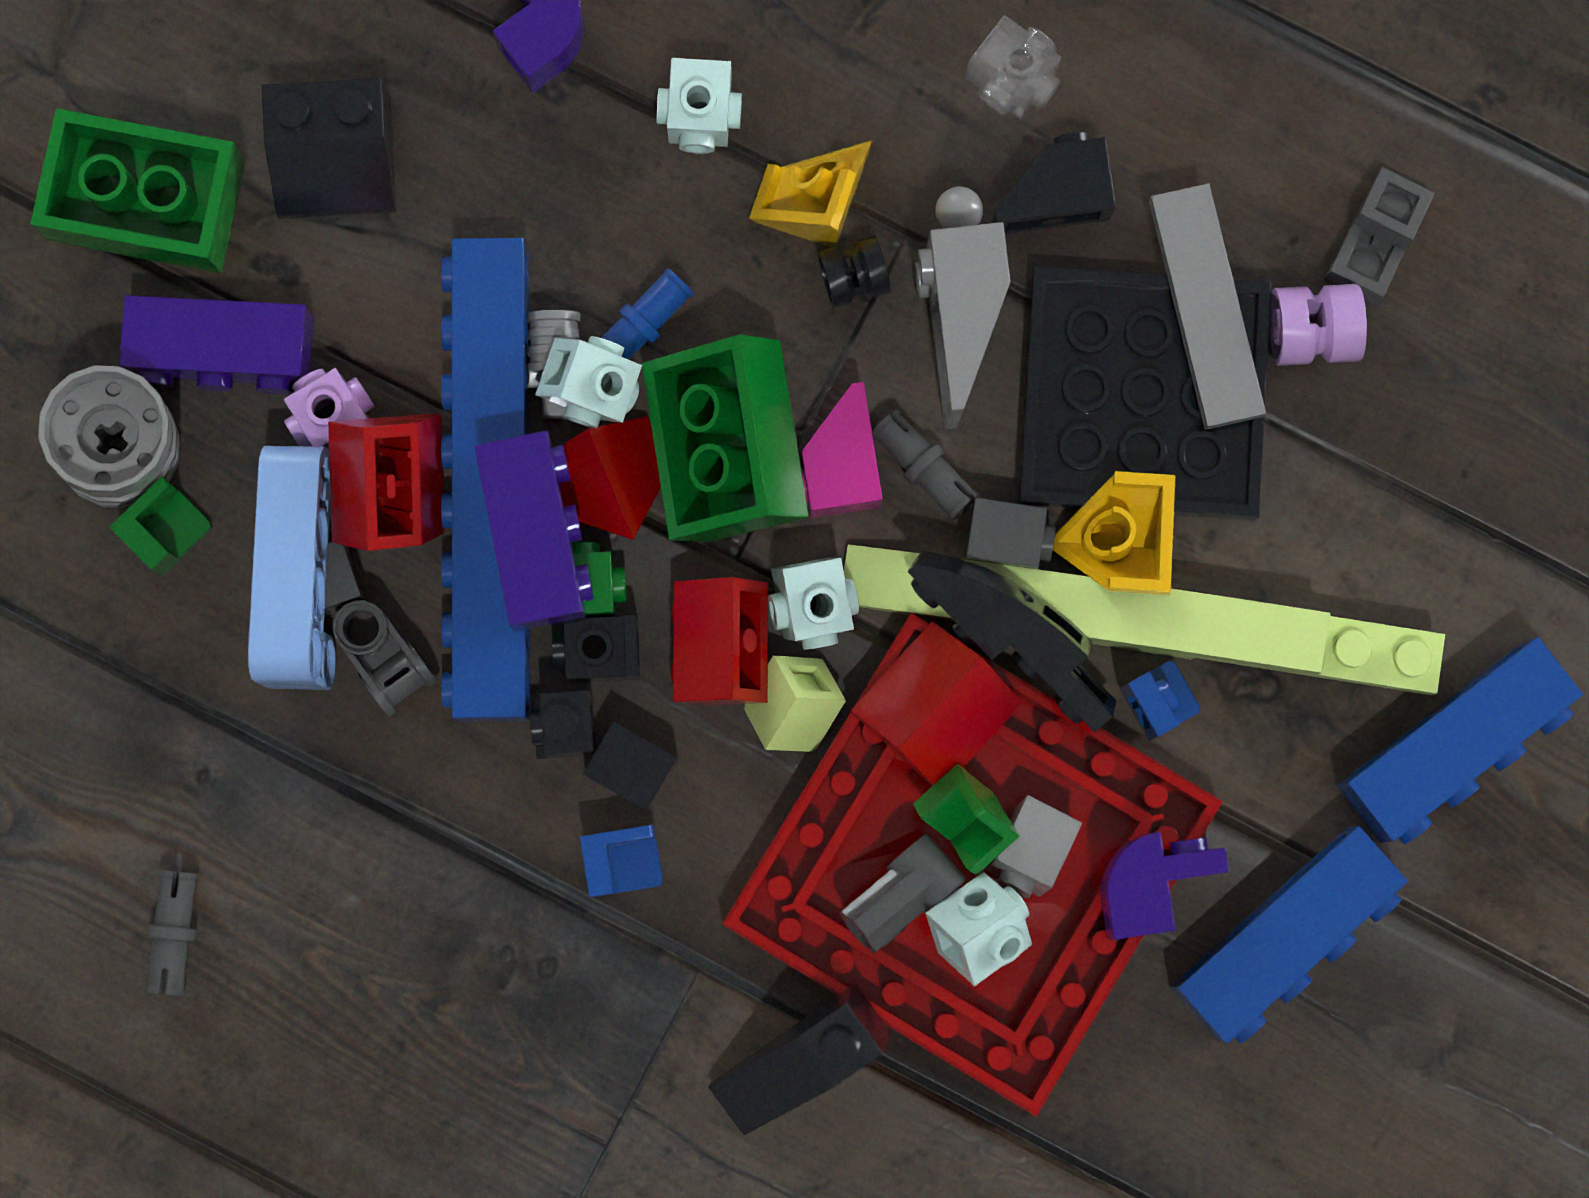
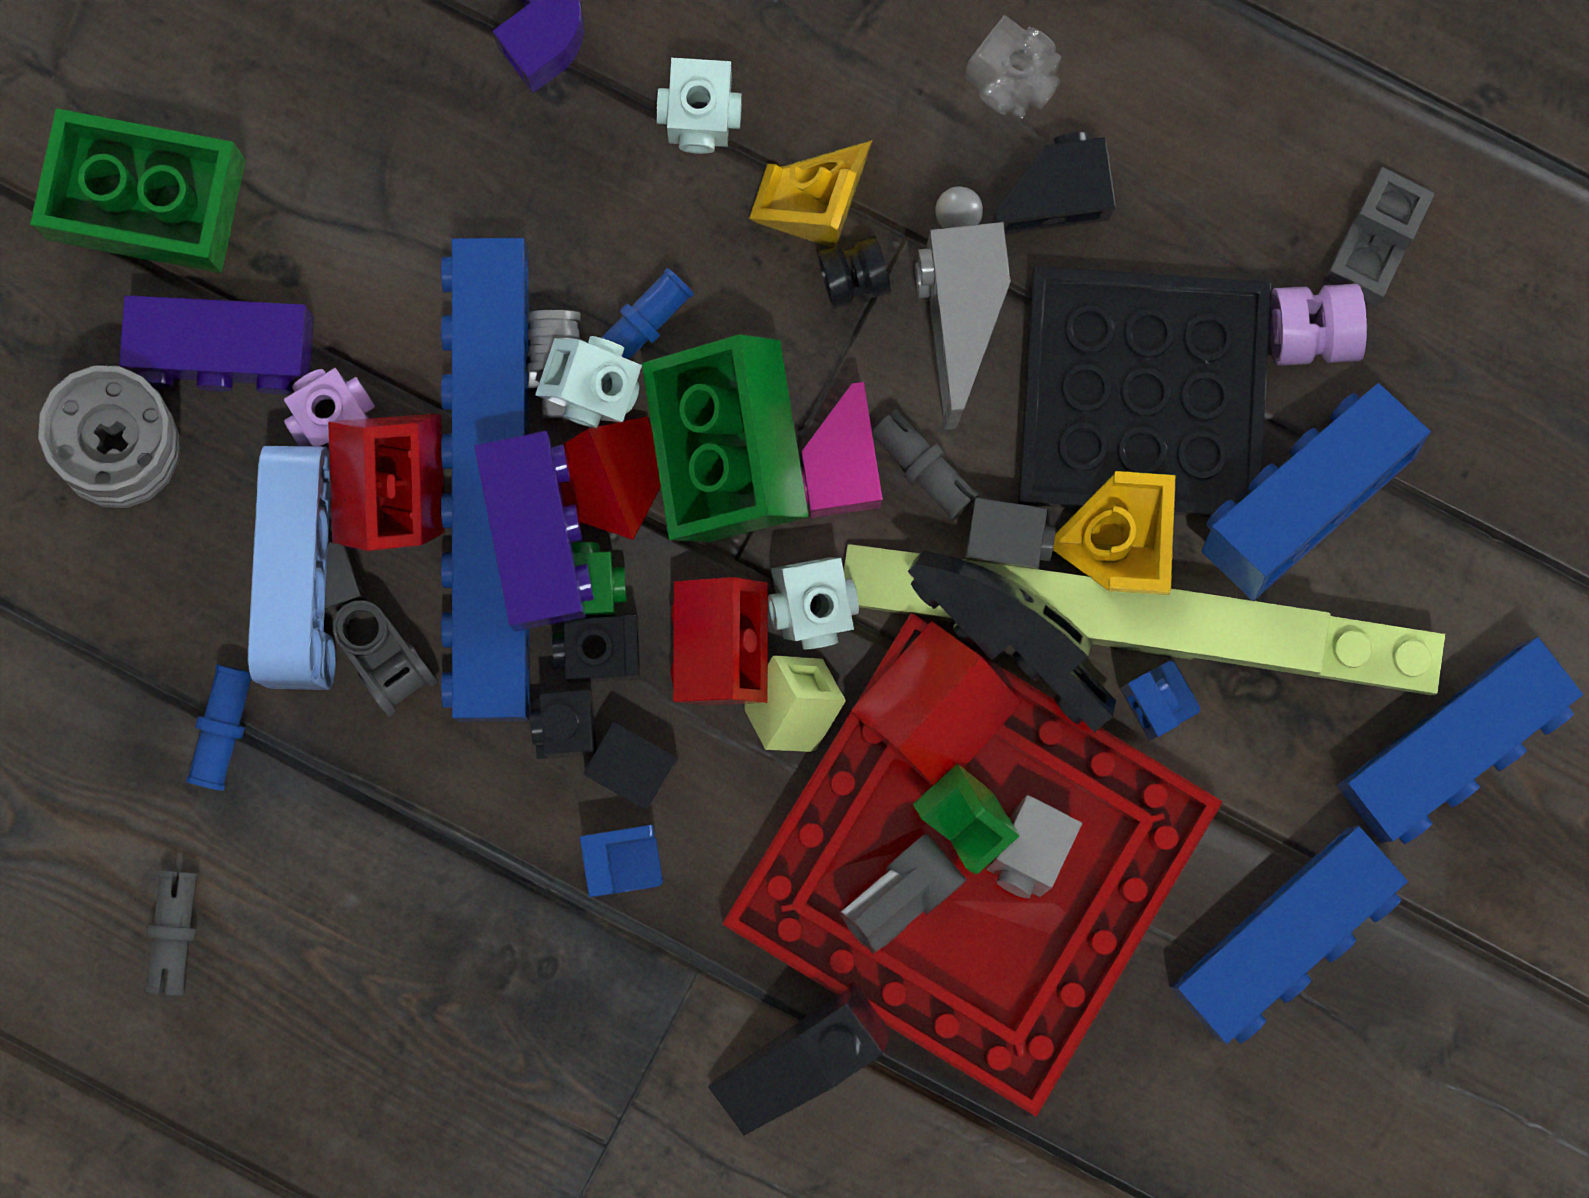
(161, 526): green panel -> none
(219, 727): none -> blue pin
(329, 147): black slope -> none
(980, 928): light aqua brick -> none
(1137, 886): dark purple brick -> none
(1207, 306): light grey tile -> none
(1313, 490): none -> blue brick

